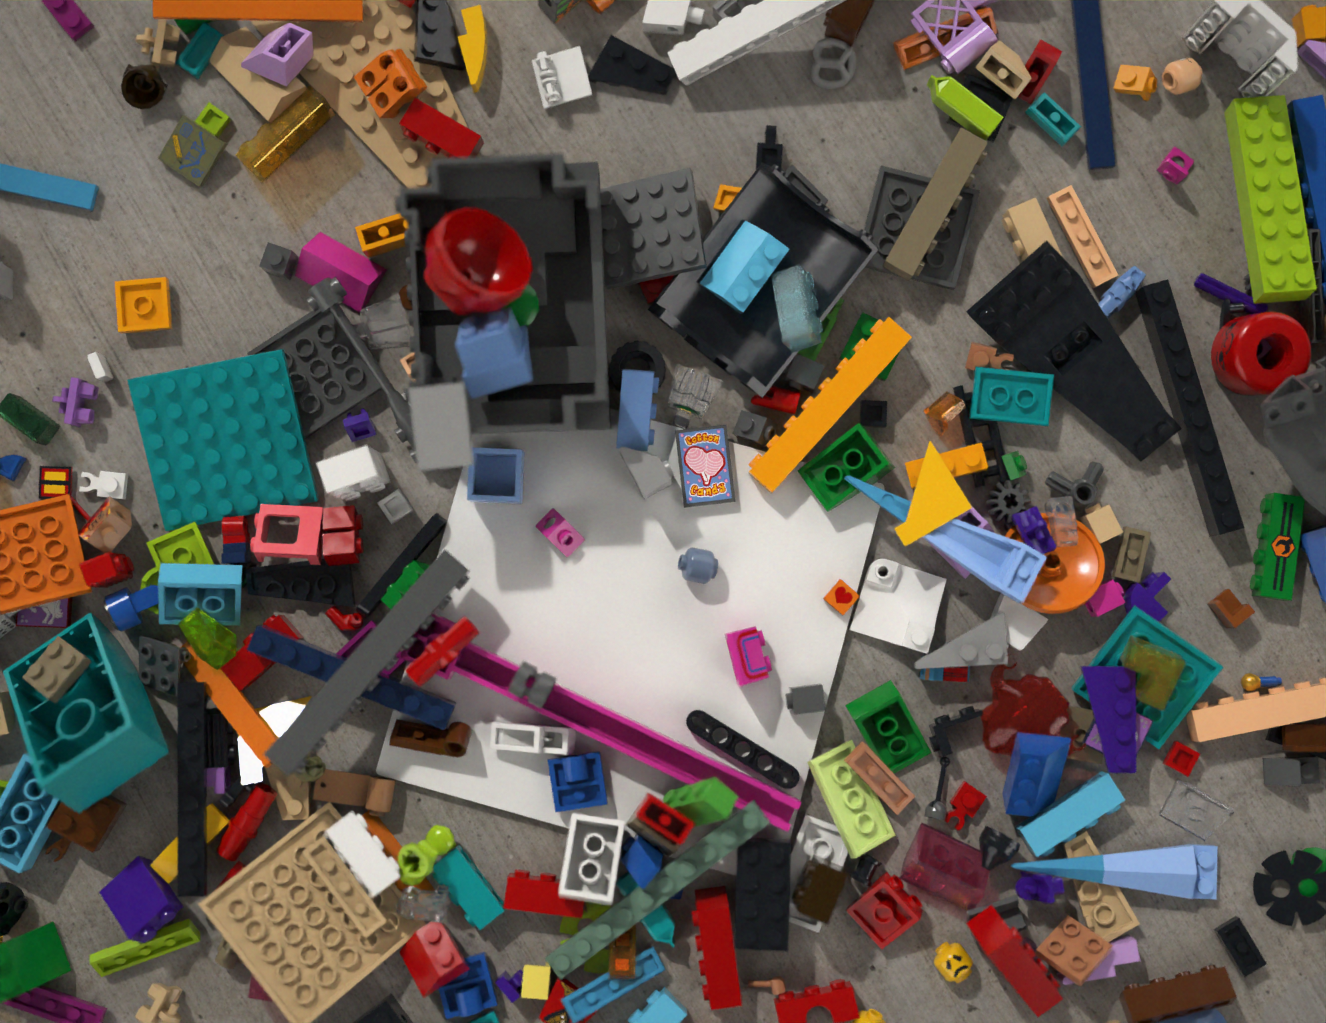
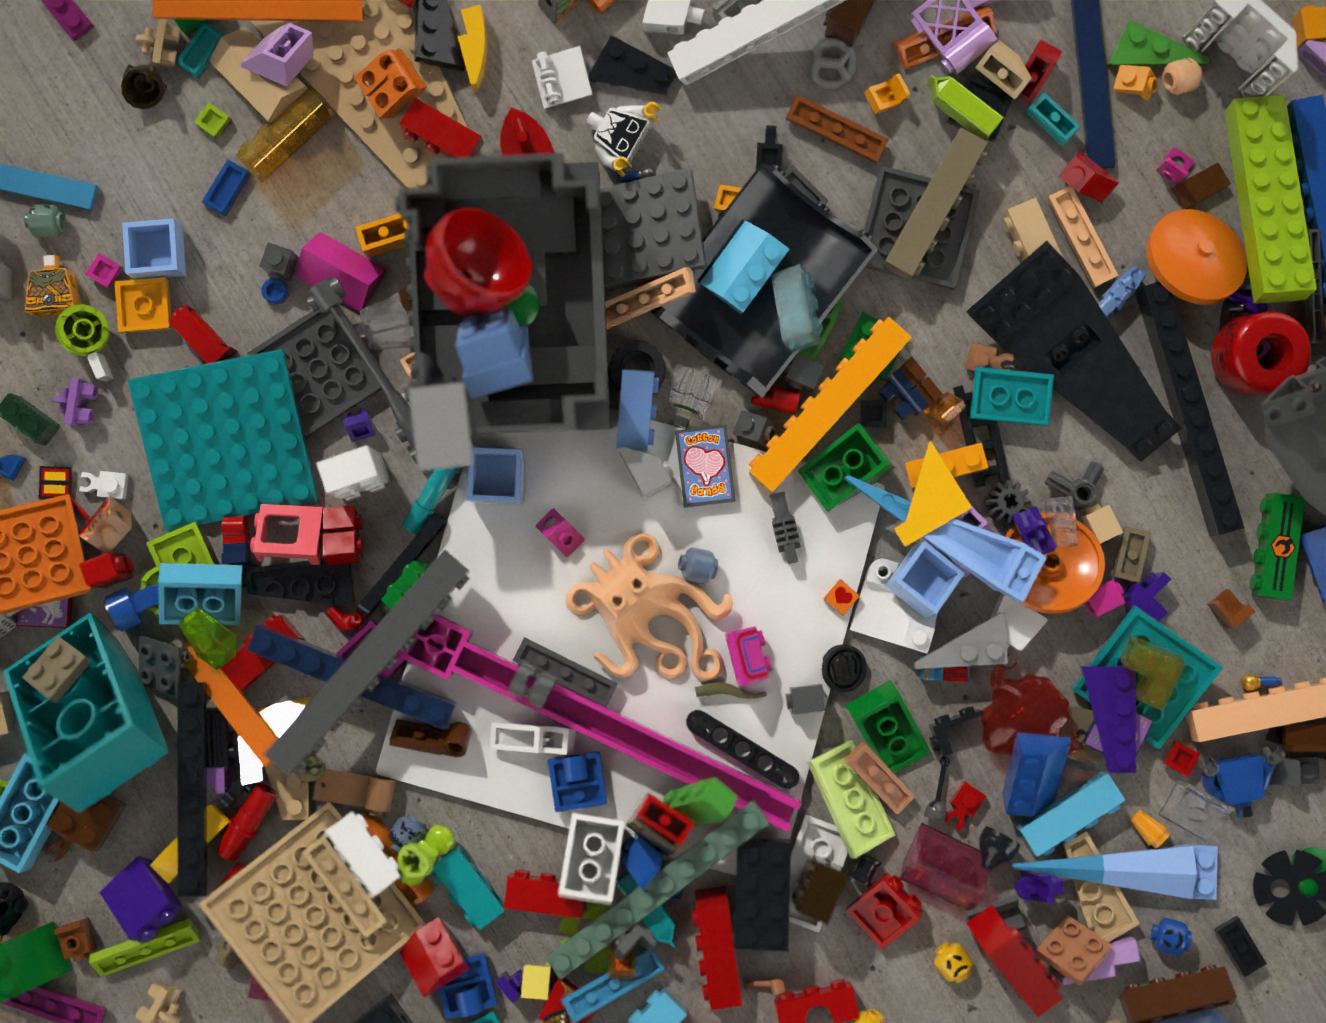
(45, 221): none -> sand green head
(51, 289): none -> torso
(82, 330): none -> lime cone
(82, 933): none -> dark orange brick
(104, 271): none -> dark pink plate
(154, 249): none -> light blue piece
(192, 151): olive tile -> none
(200, 335): none -> red window
(226, 187): none -> blue tile
(275, 291): none -> blue tile
(395, 506): white tile -> none
(406, 831): none -> sand blue head
(424, 904): clear leg -> none
(429, 497): none -> teal piece
(442, 651): red piece -> none
(523, 135): none -> red shield
(566, 671): none -> dark grey plate
(621, 133): none -> torso
(627, 942): none -> dark grey bracket
(632, 596): none -> light nougat hips
(636, 175): none -> piece
(649, 297): none -> light nougat slope
(716, 688): none -> olive animal
(784, 527): none -> dark grey hinge
(836, 129): none -> dark orange plate
(856, 674): none -> black piece
(887, 94): none -> light orange bracket
(916, 399): none -> dark blue hips
(925, 579): none -> light blue piece
(1015, 465): green plate -> none
(1088, 178): none -> red slope
(1148, 48): none -> bright green wing
(1151, 830): none -> light orange cone
(1171, 936): none -> blue head
(1196, 256): none -> orange dish
(1201, 186): none -> reddish brown tile
(1240, 779): none -> torso

